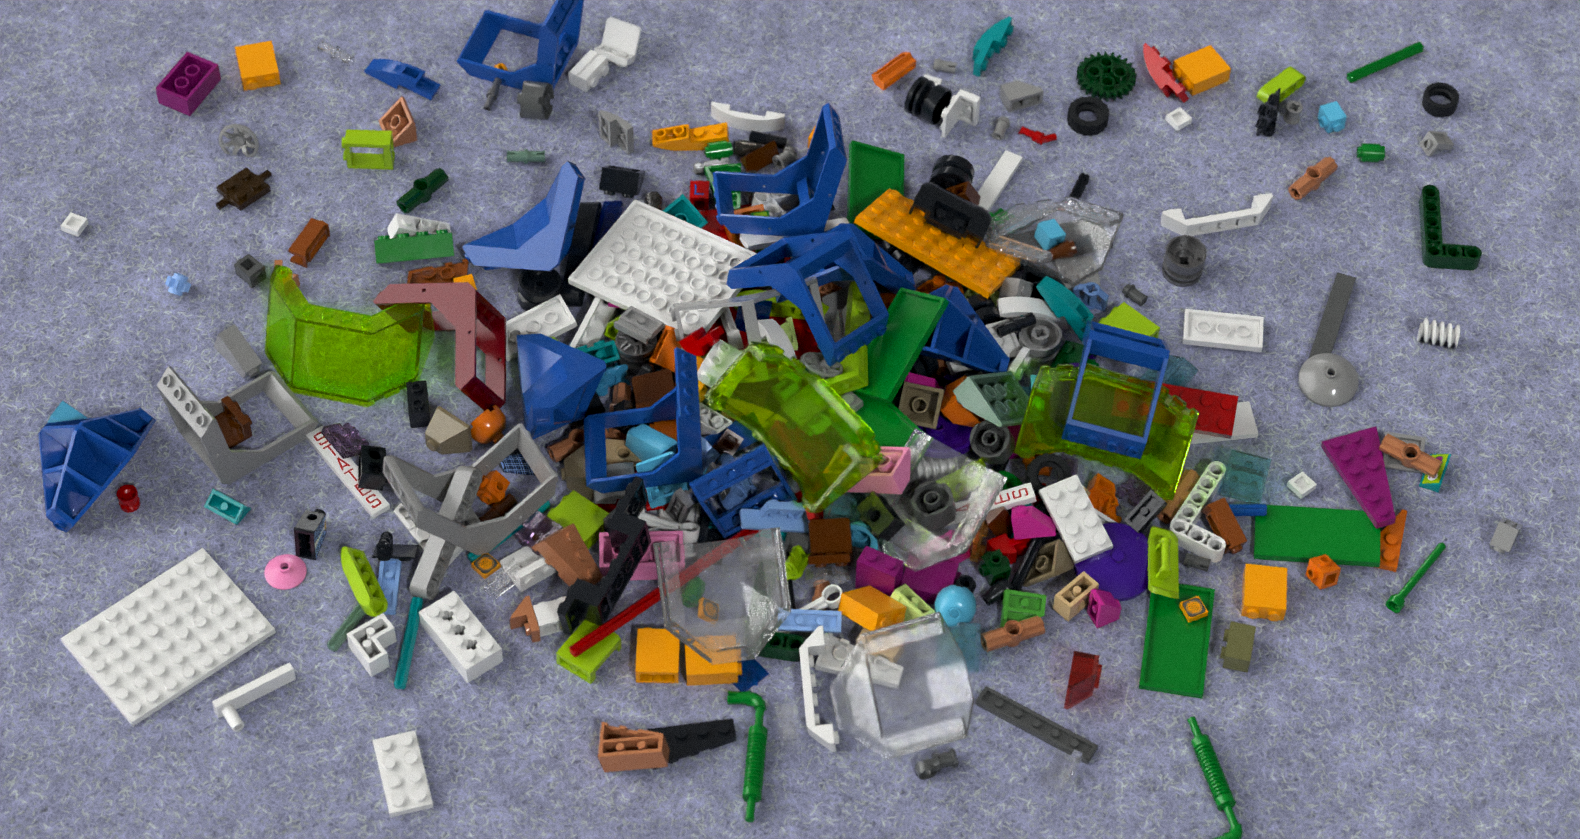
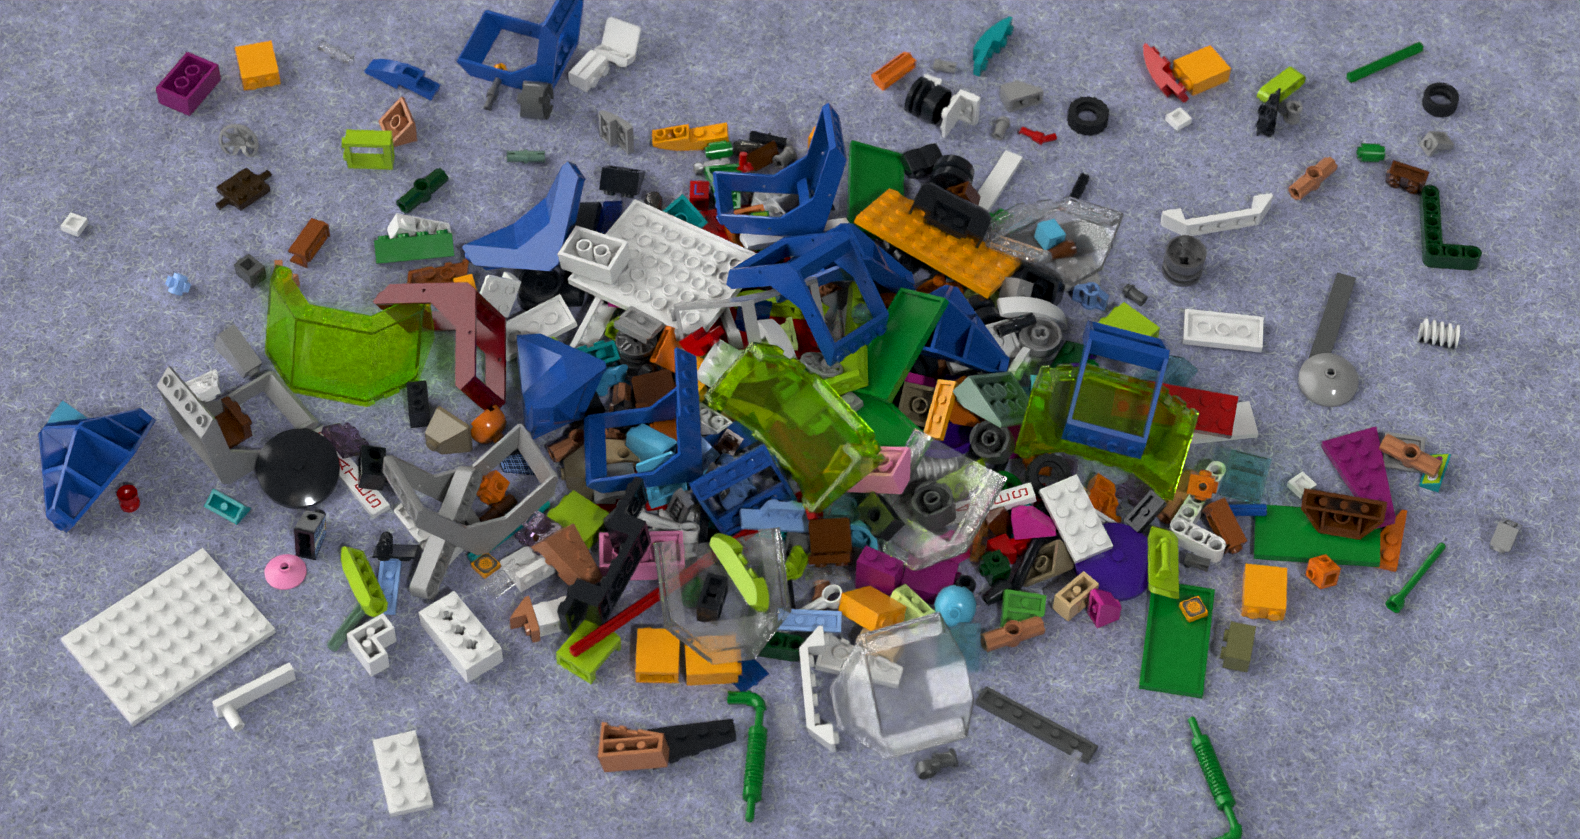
(205, 386): none -> white wing
(298, 468): none -> black dish
(408, 643): teal axle -> none
(501, 291): none -> white bracket
(594, 255): none -> white brick
(712, 598): none -> black brick
(742, 163): none -> red piece
(744, 121): white slope -> none
(745, 578): none -> lime brick
(861, 314): none -> clear light blue brick
(920, 160): none -> black brick
(940, 409): none -> light orange plate
(1065, 304): teal slope -> none
(1083, 678): clear red slope -> none
(1106, 76): dark green gear -> none
(1196, 479): none -> orange brick
(1332, 117): medium azure brick -> none
(1342, 514): none -> reddish brown wedge
(1406, 177): none -> reddish brown bracket

